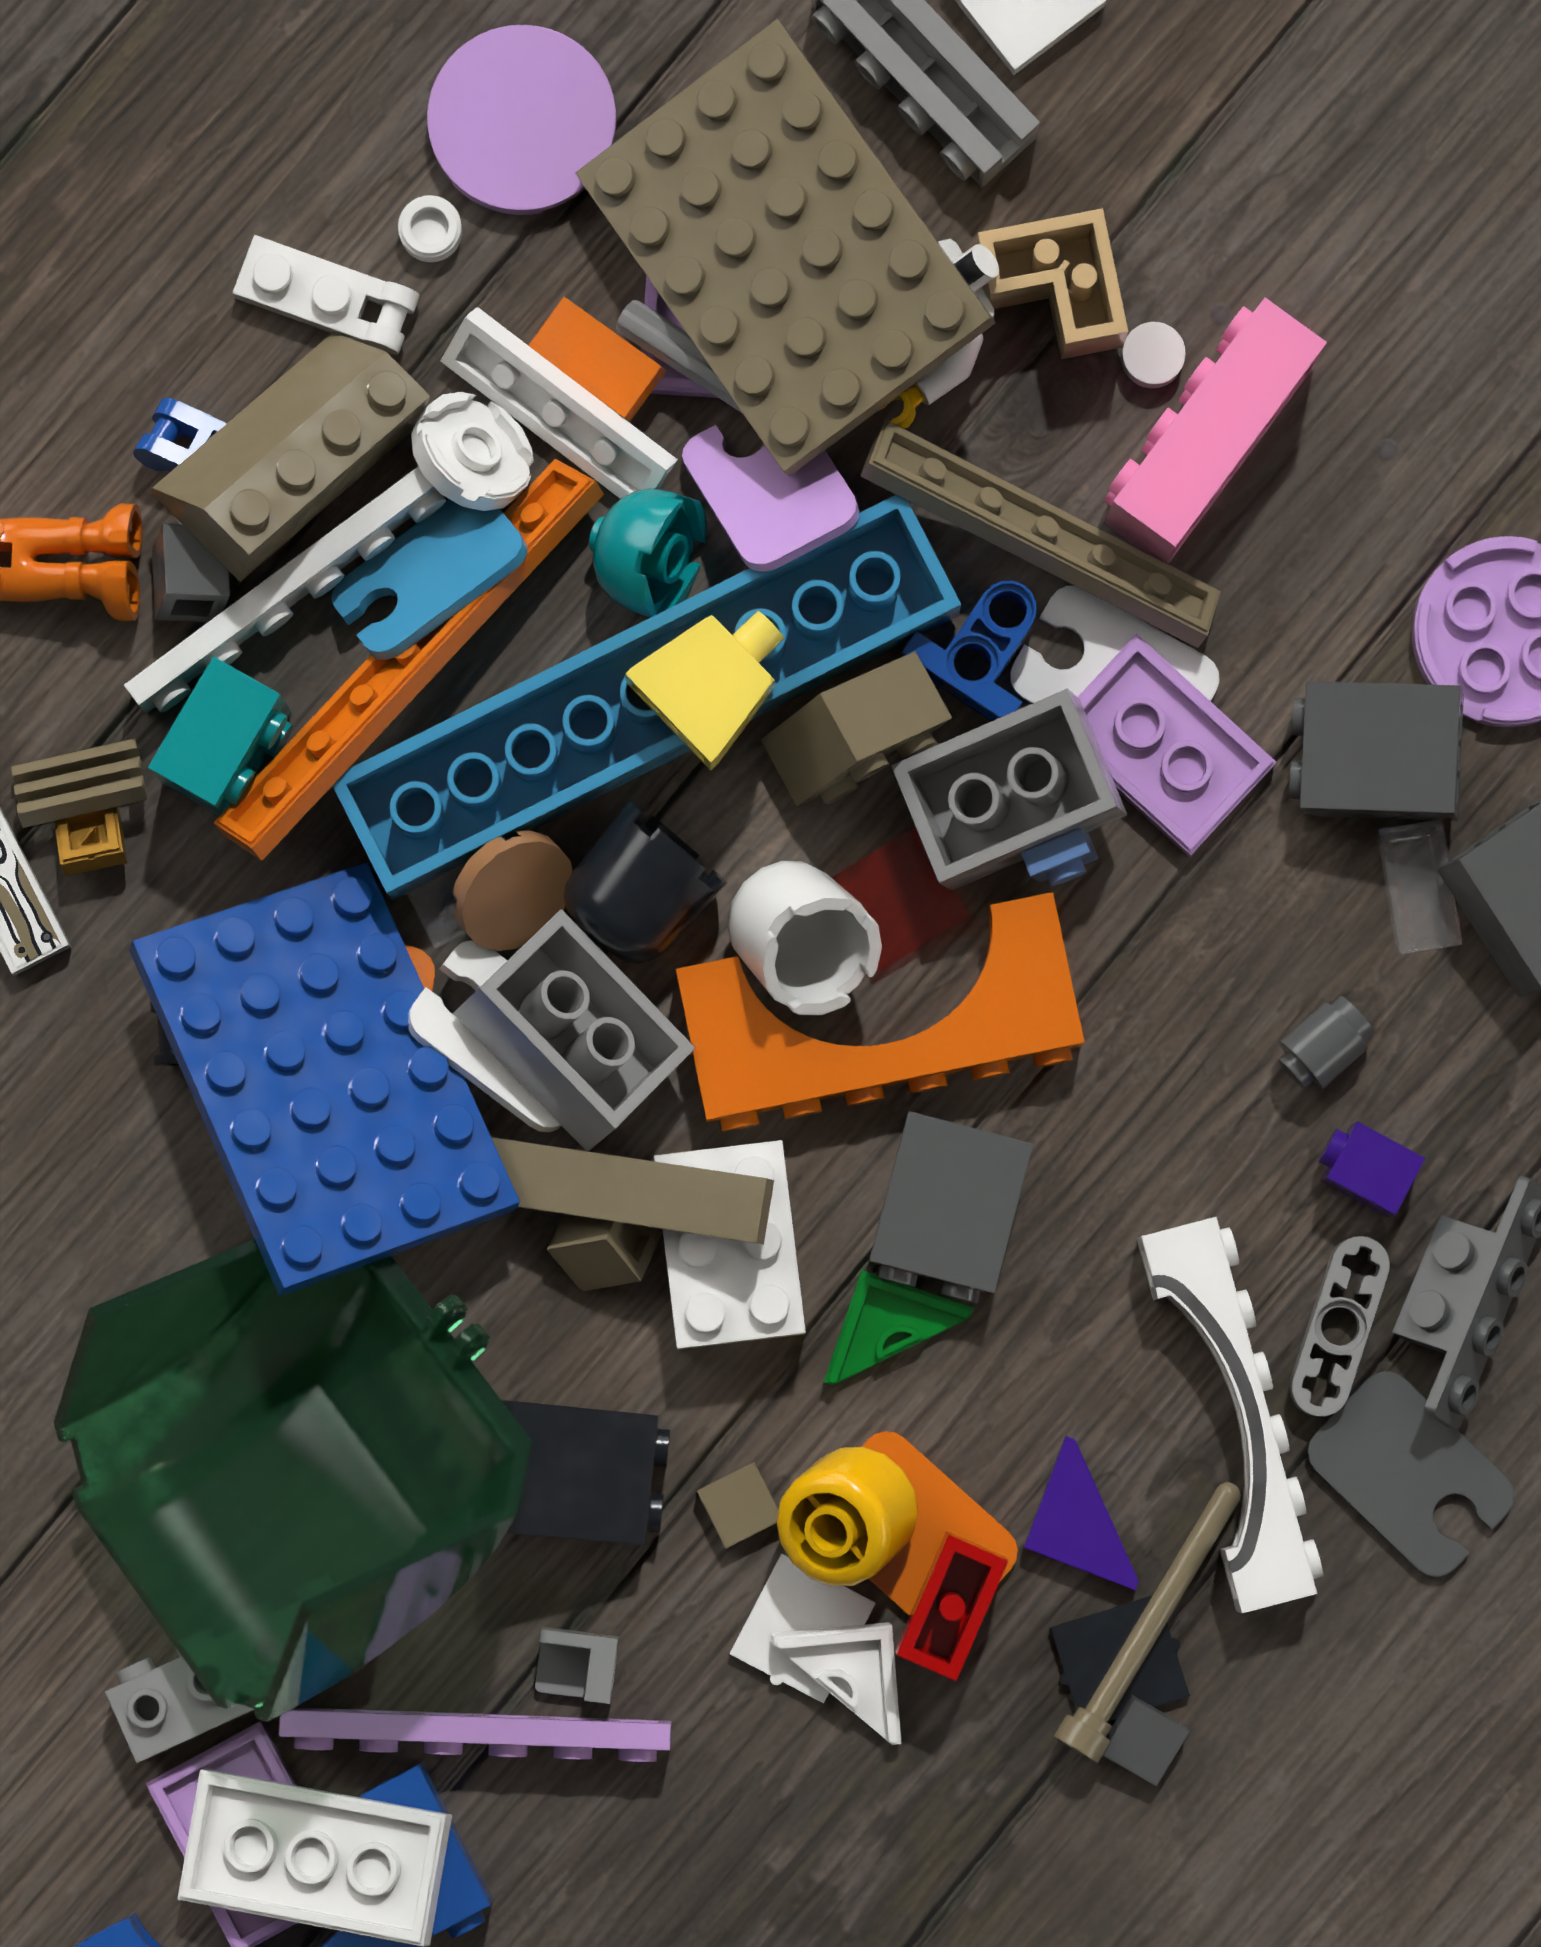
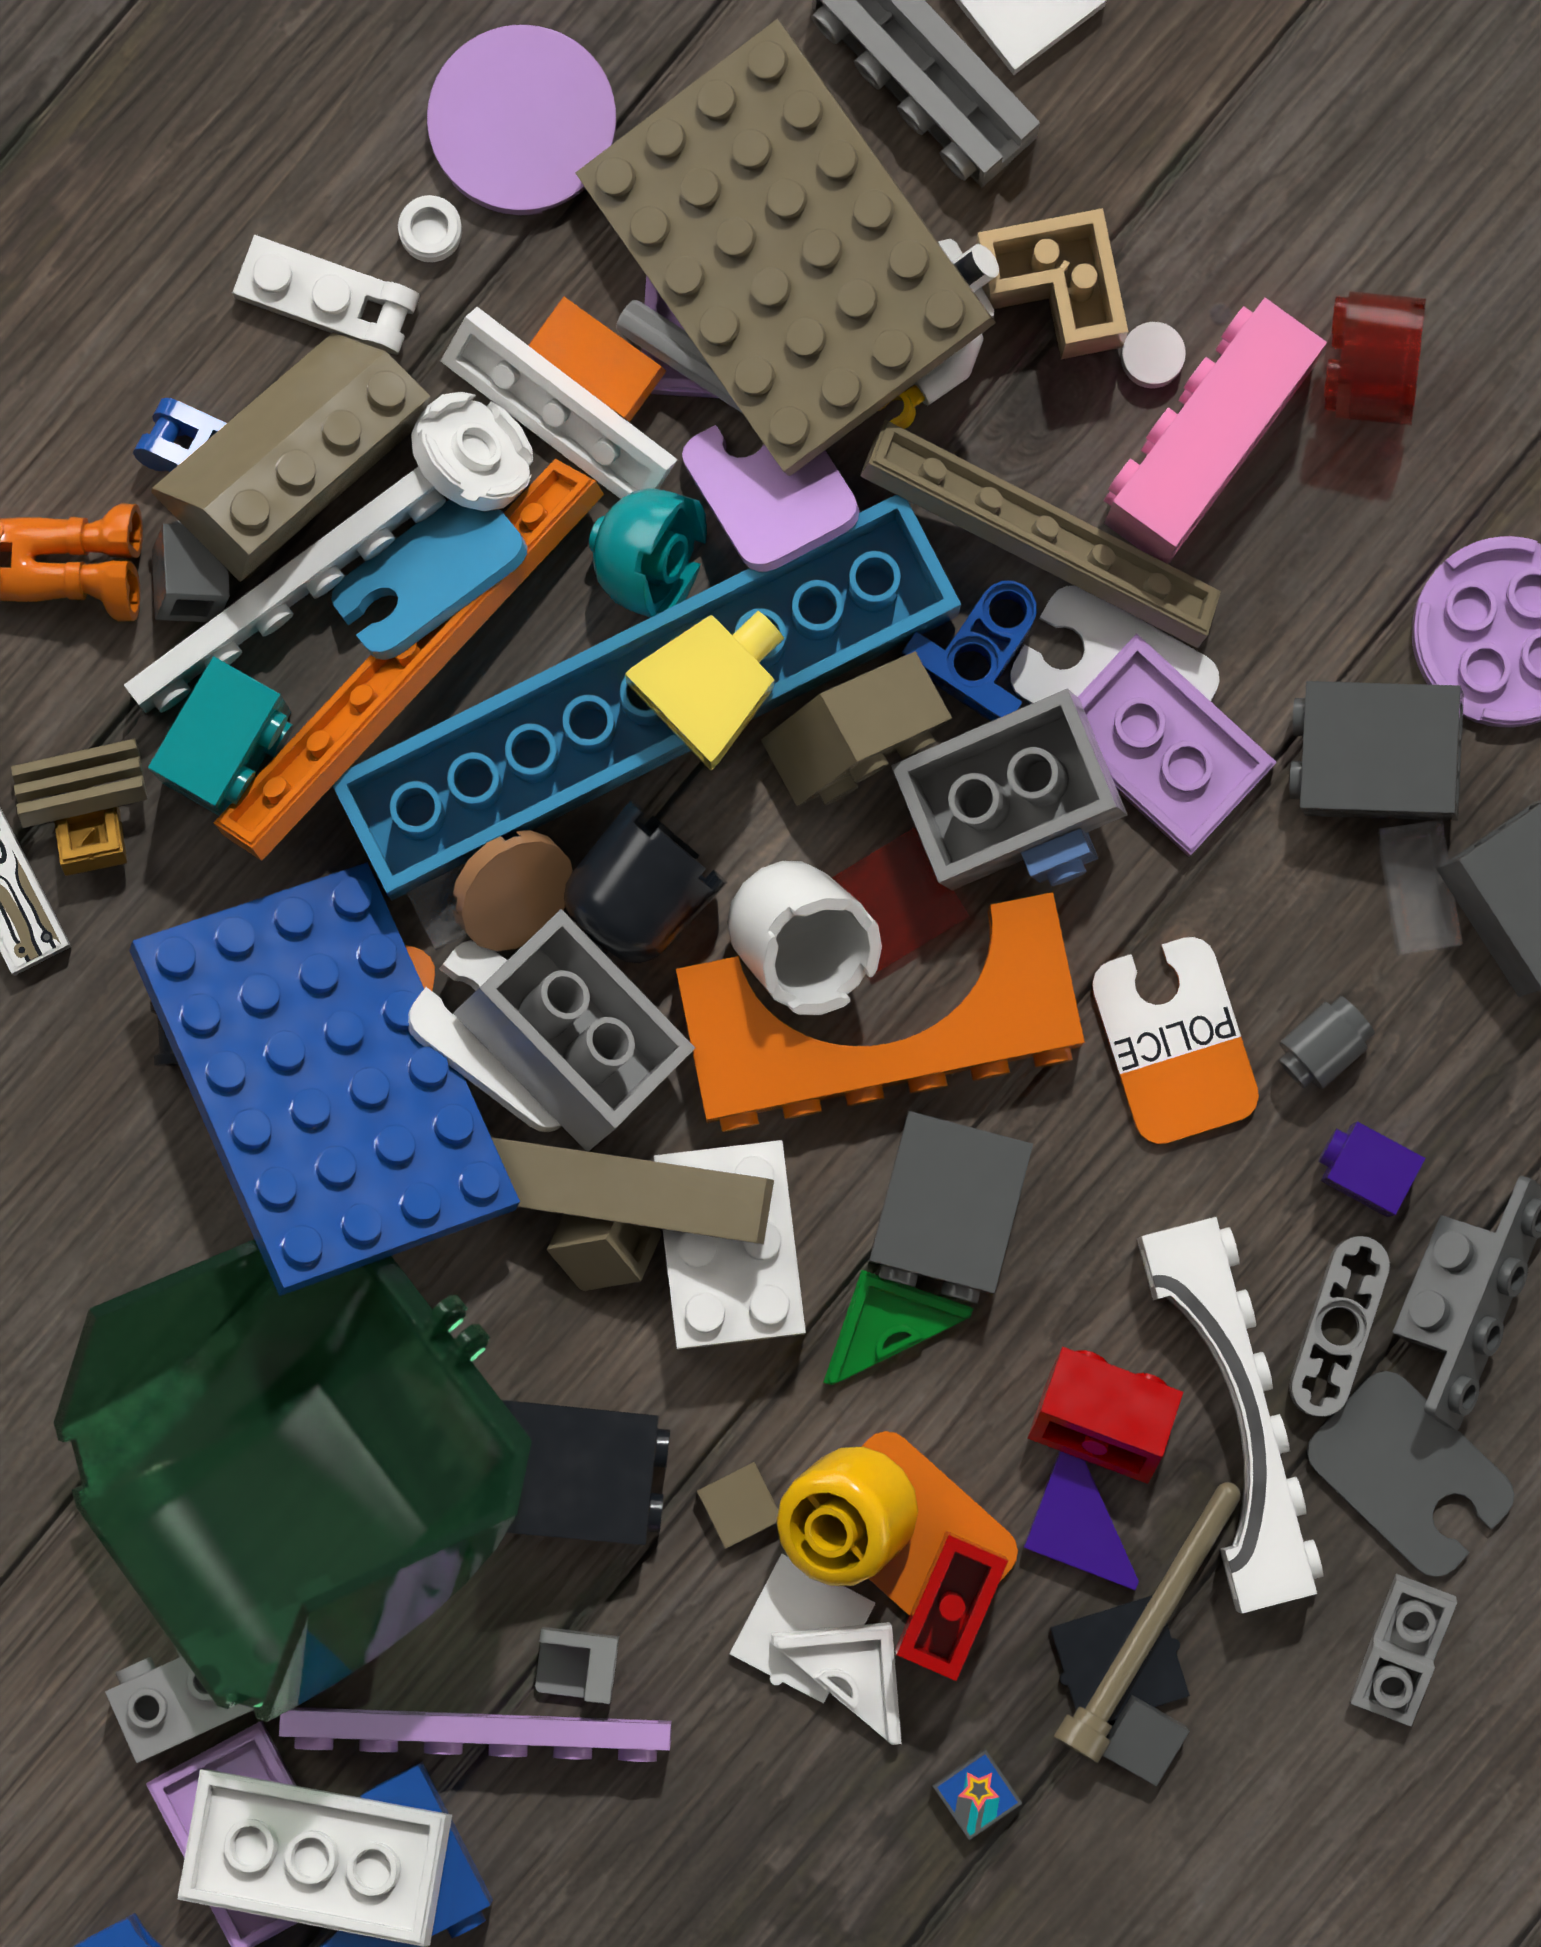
(977, 1794): none -> tile
(1105, 1414): none -> red brick
(1179, 1058): none -> piece
(1378, 357): none -> clear red brick
(1403, 1650): none -> light grey slope

